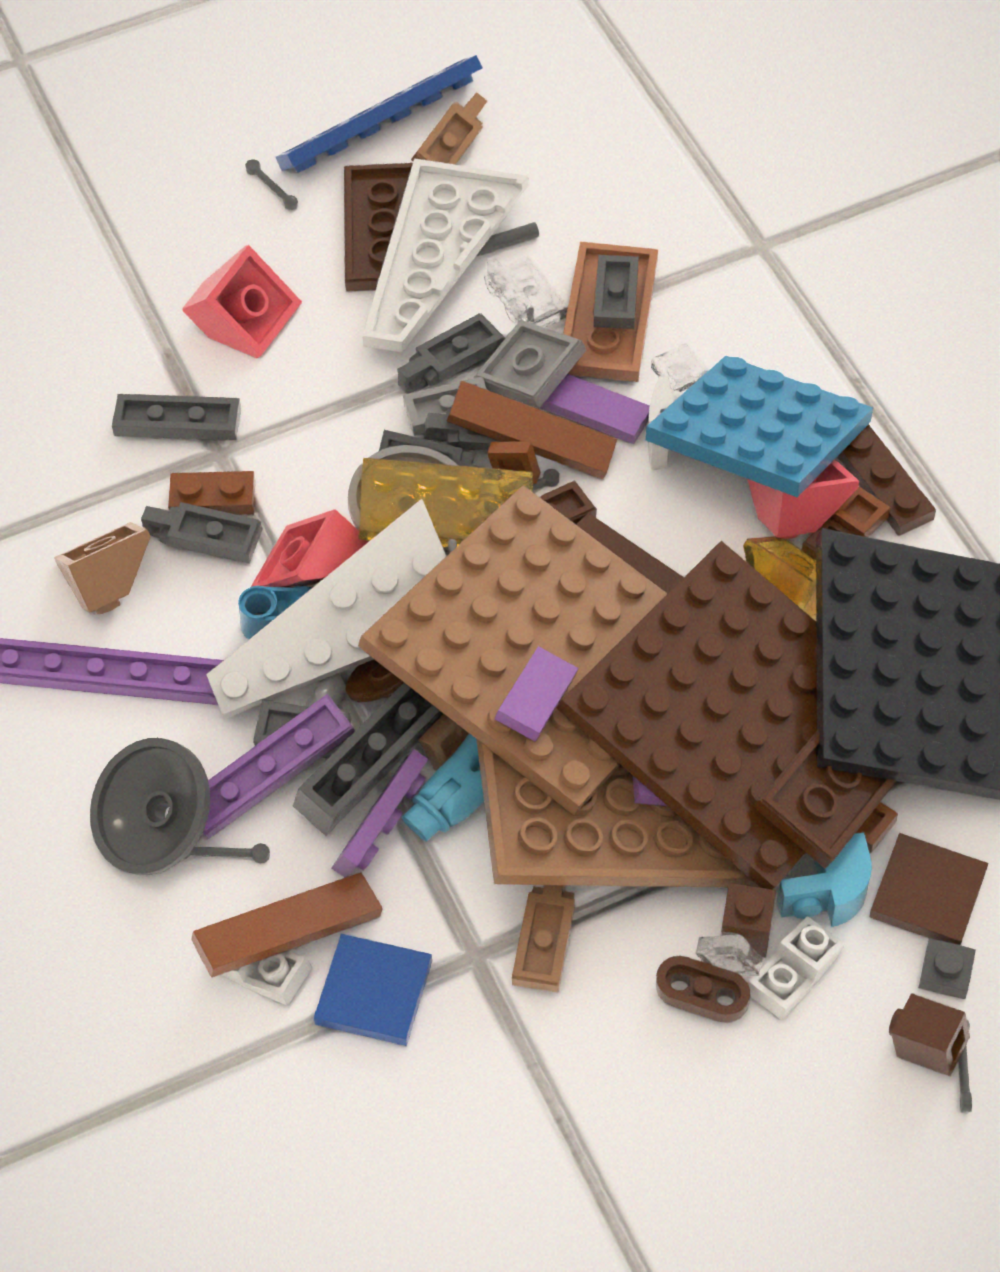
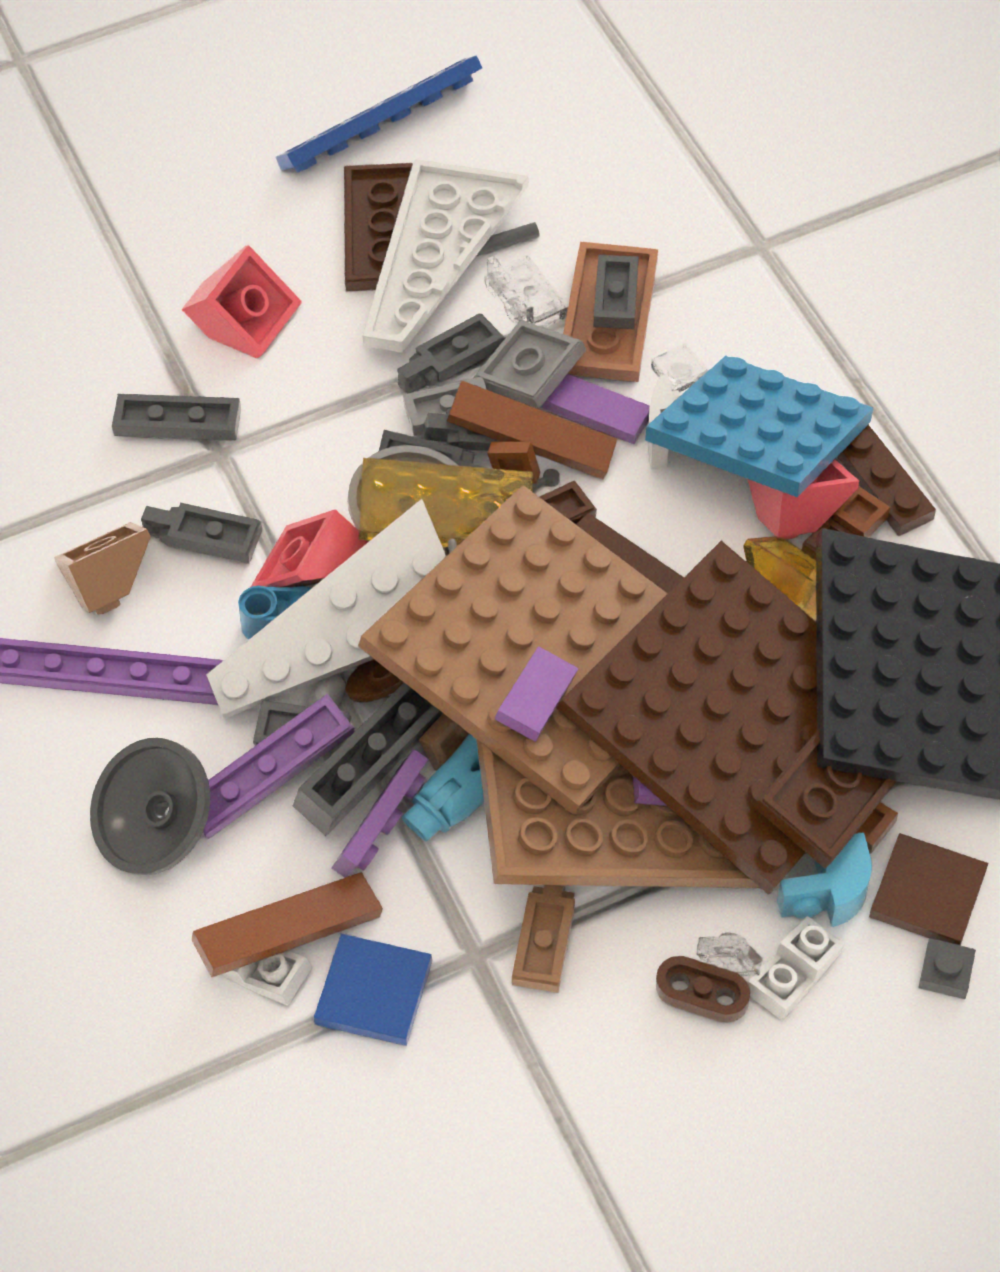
(220, 491): dark orange plate -> none
(253, 168): dark grey hinge -> none
(259, 853): dark grey hinge -> none
(453, 132): medium nougat hinge -> none
(749, 914): reddish brown brick -> none
(929, 1034): reddish brown brick -> none
(965, 1094): dark grey hinge -> none

